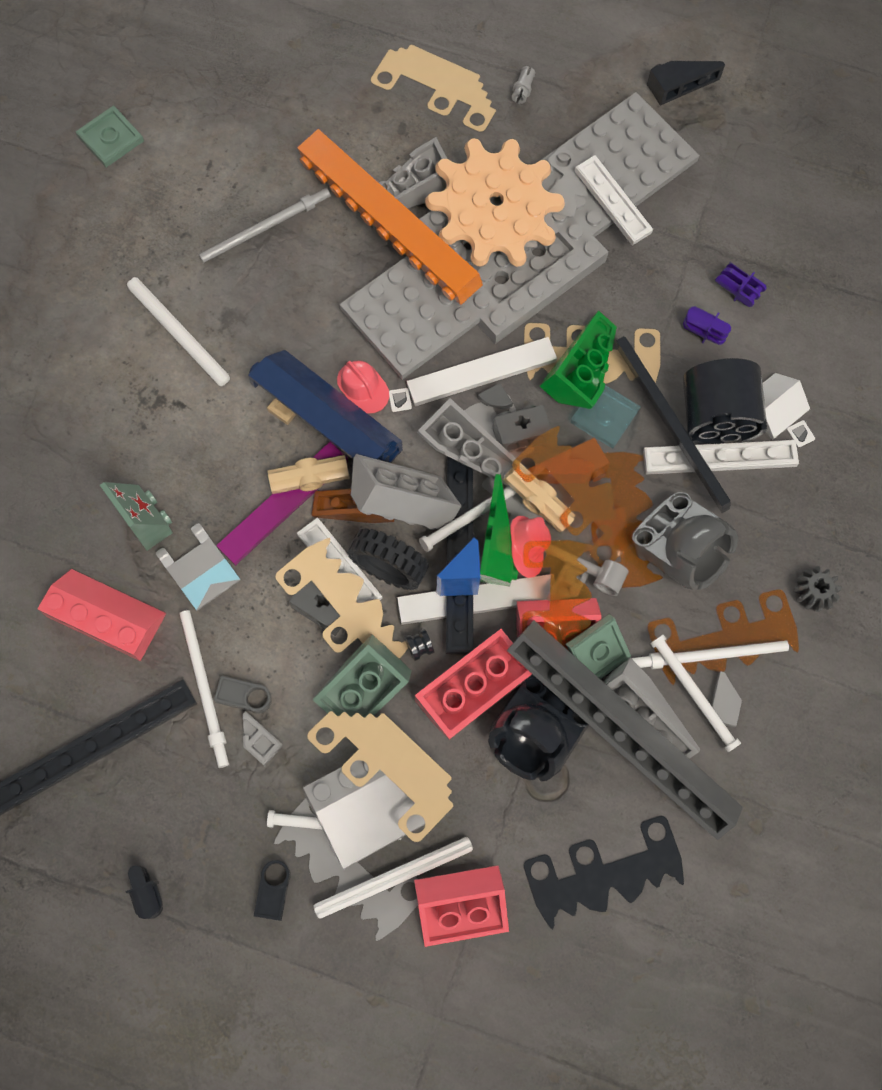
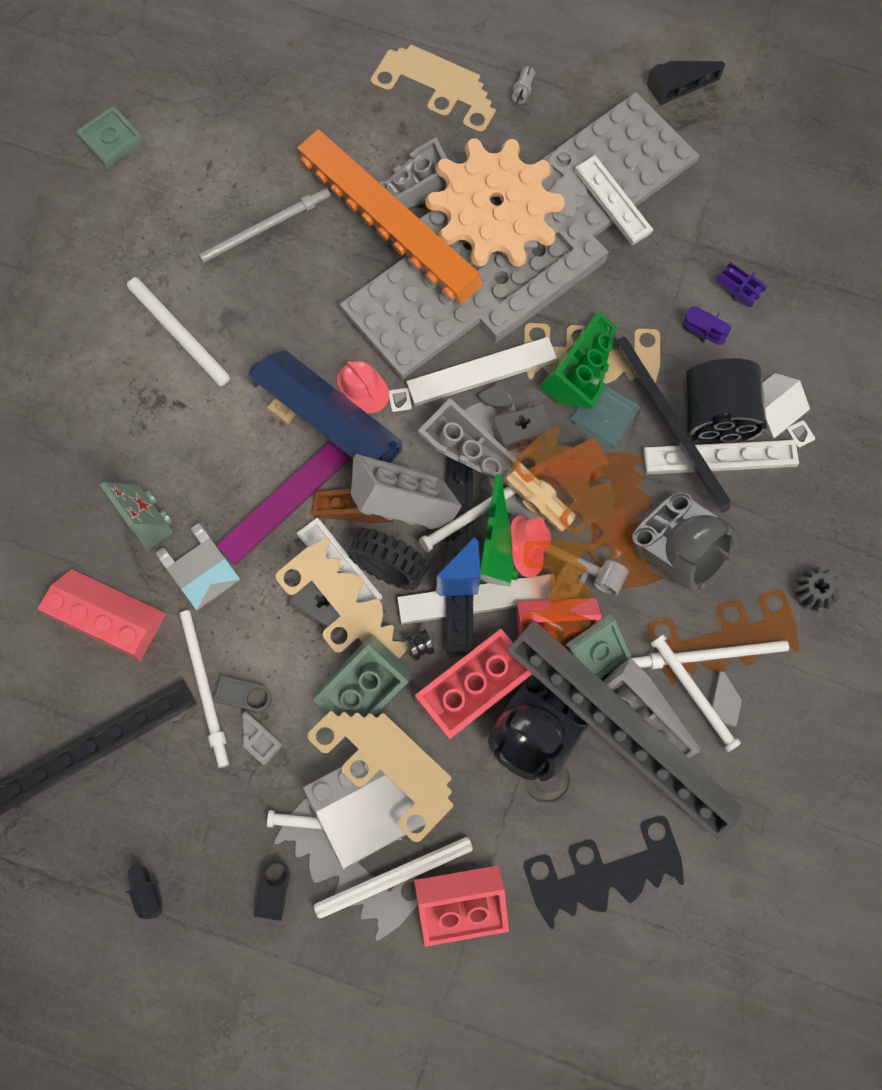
(308, 474): tan piece -> none

